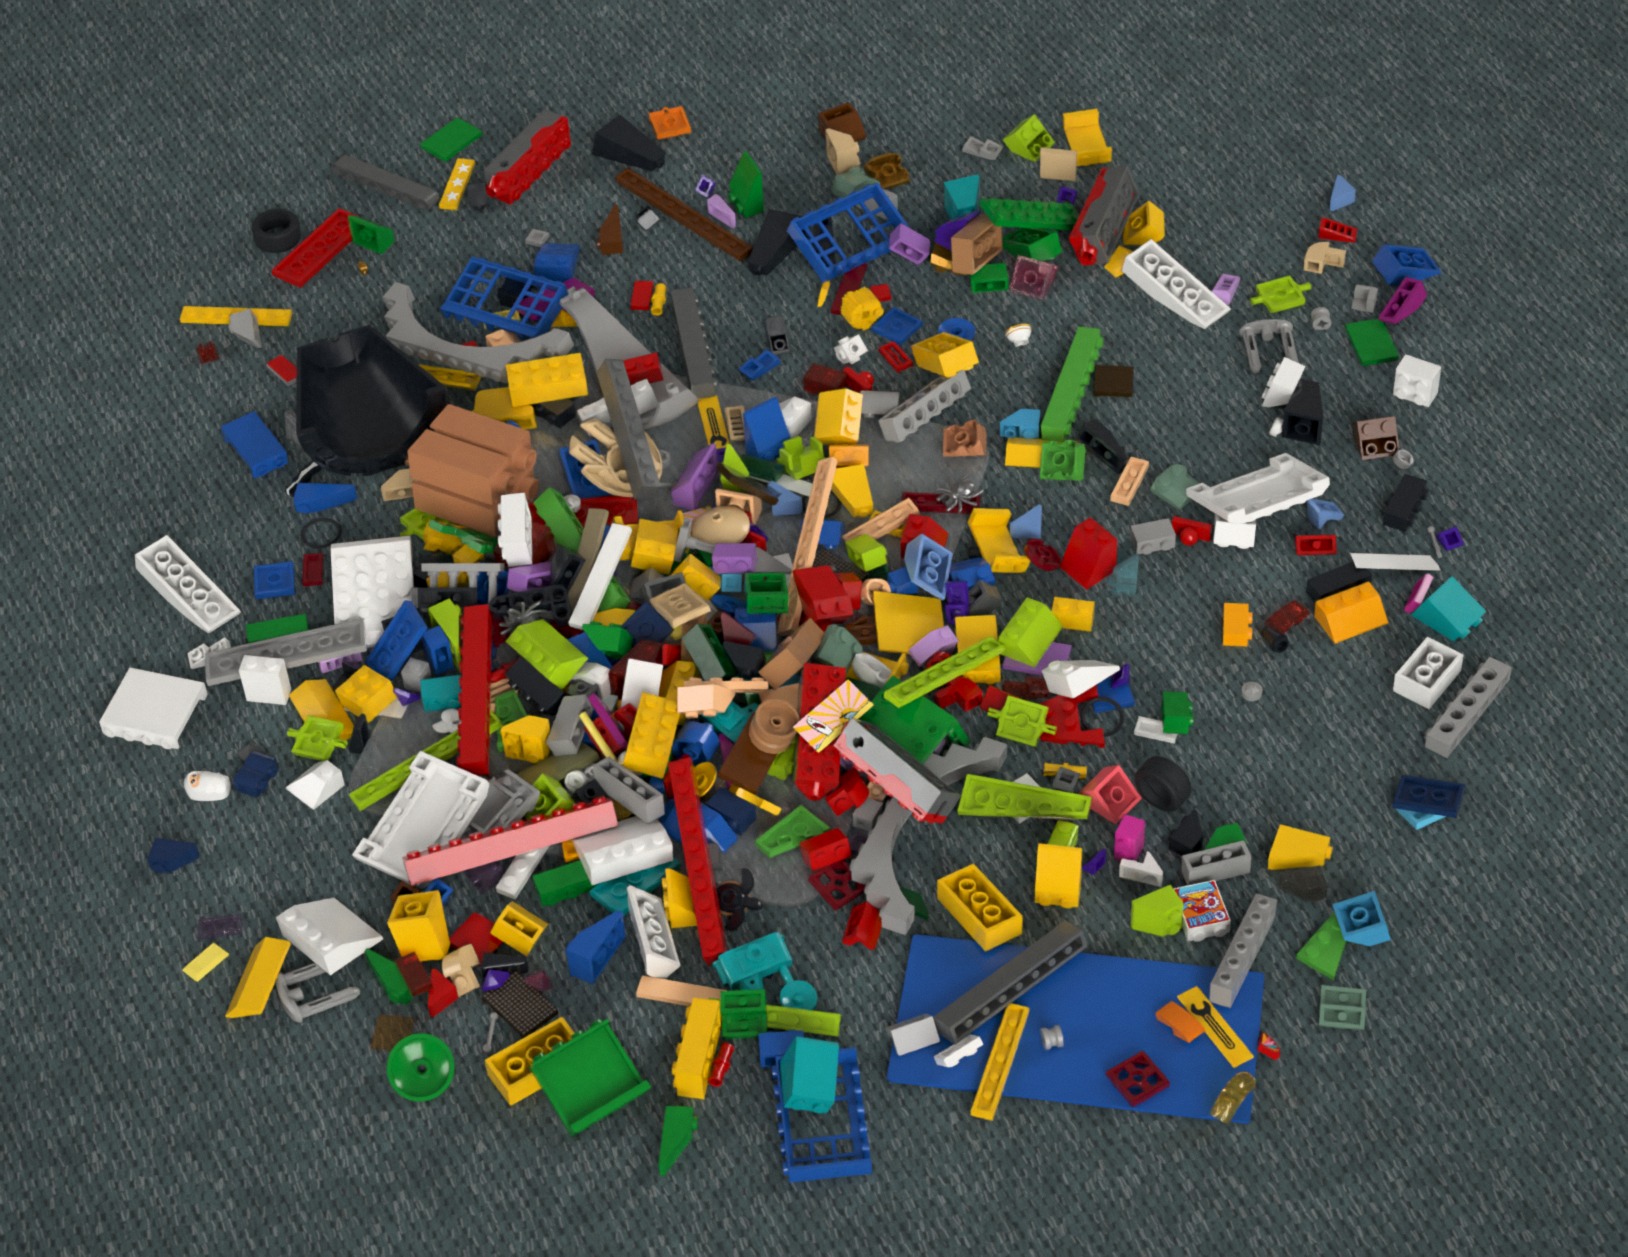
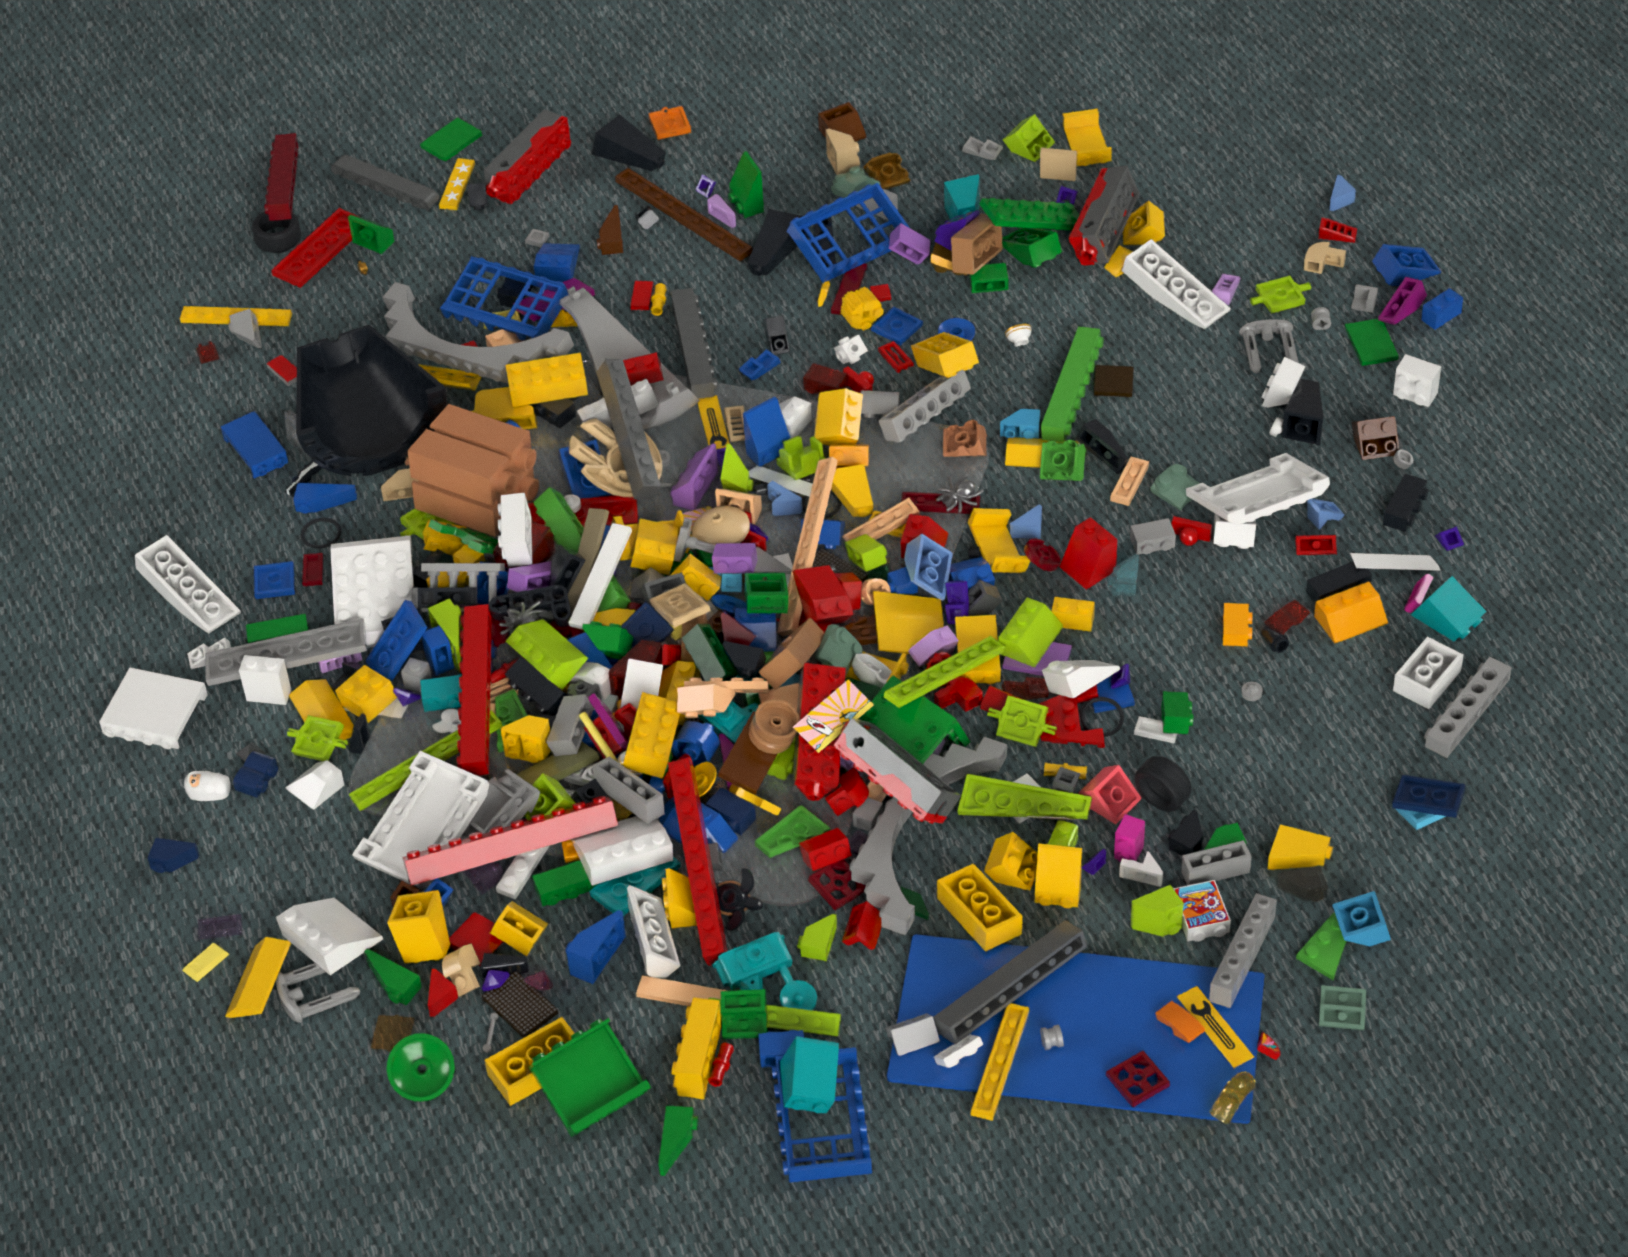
(282, 177): none -> dark red brick
(413, 974): clear red tile -> none
(575, 780): white tile -> none
(747, 483): dark brown tile -> none
(763, 468): clear green panel -> none
(818, 938): none -> lime slope
(1012, 862): none -> yellow slope
(1032, 277): clear pink slope -> none
(1431, 530): light grey hinge -> none
(1442, 308): none -> blue brick

